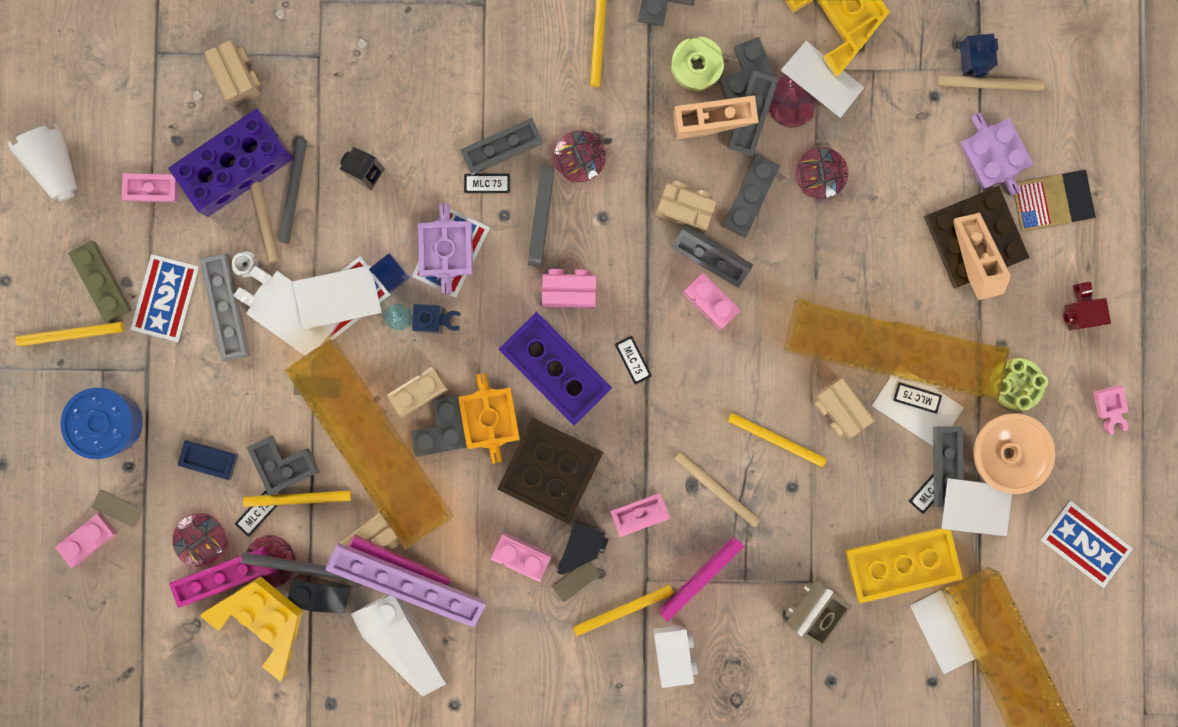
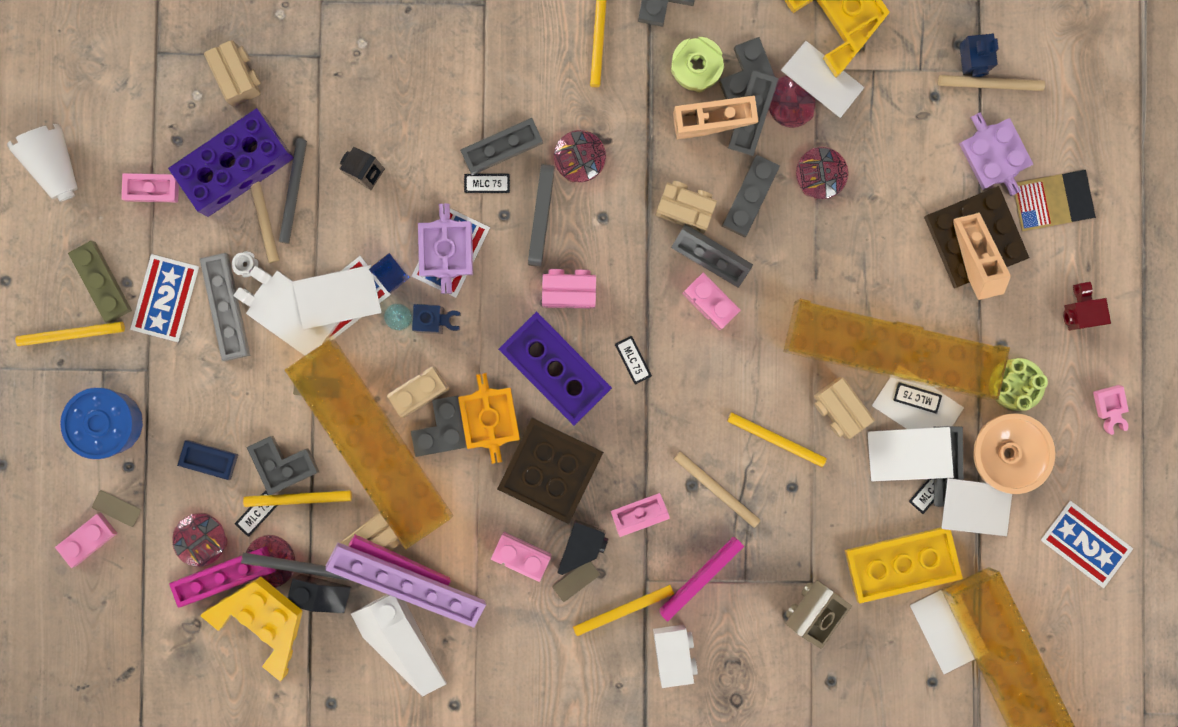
(910, 454): none -> white sticker

